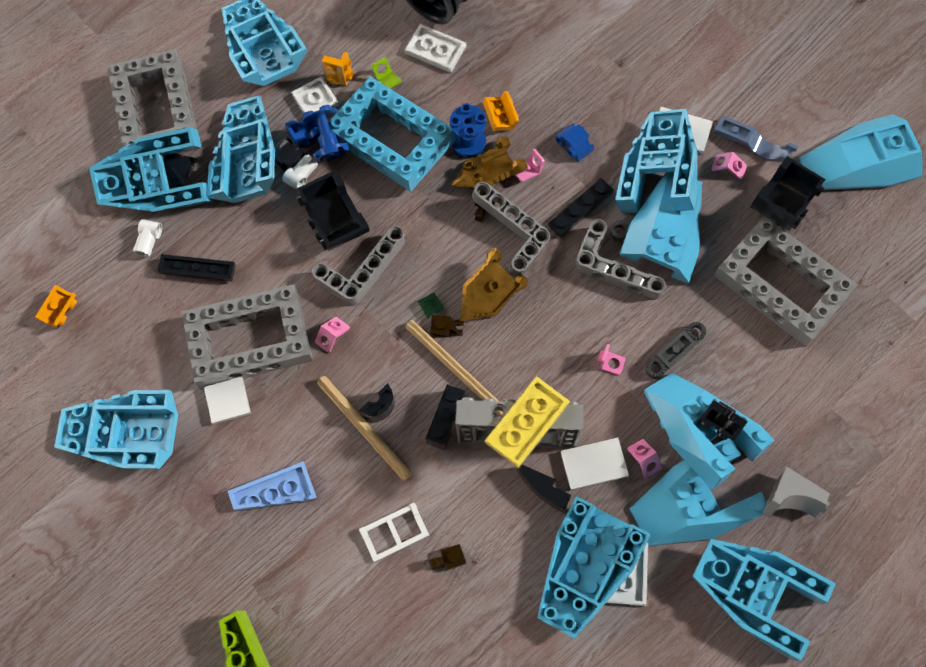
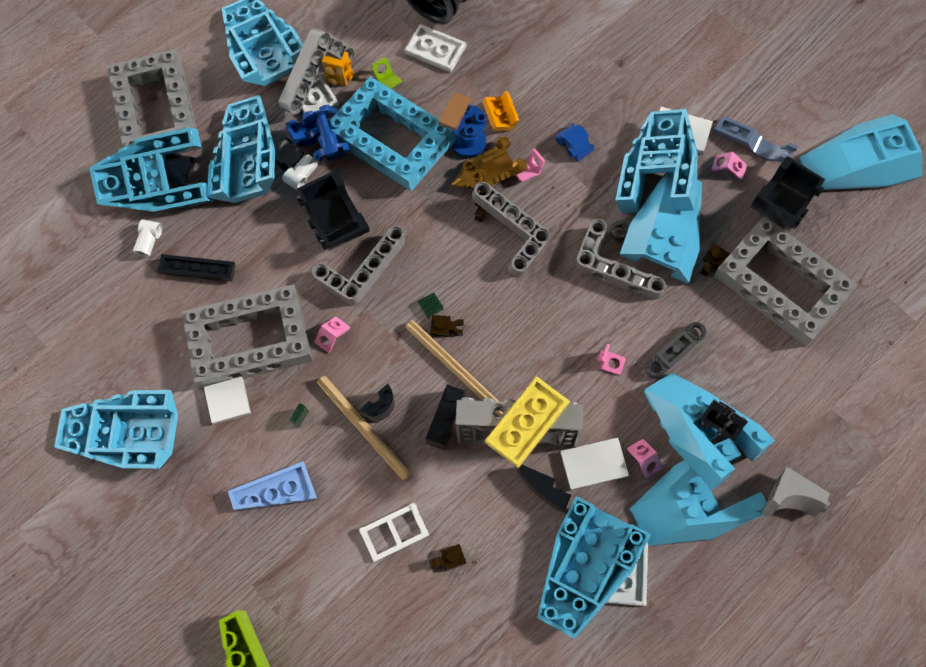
(56, 306): light orange bracket -> none
(299, 415): none -> clear green tile
(308, 65): none -> light grey beam
(454, 111): none -> medium nougat tile
(489, 289): pearl gold shield -> none
(580, 207): black plate -> none
(713, 258): none -> dark brown plate
(749, 586): medium azure wedge -> none

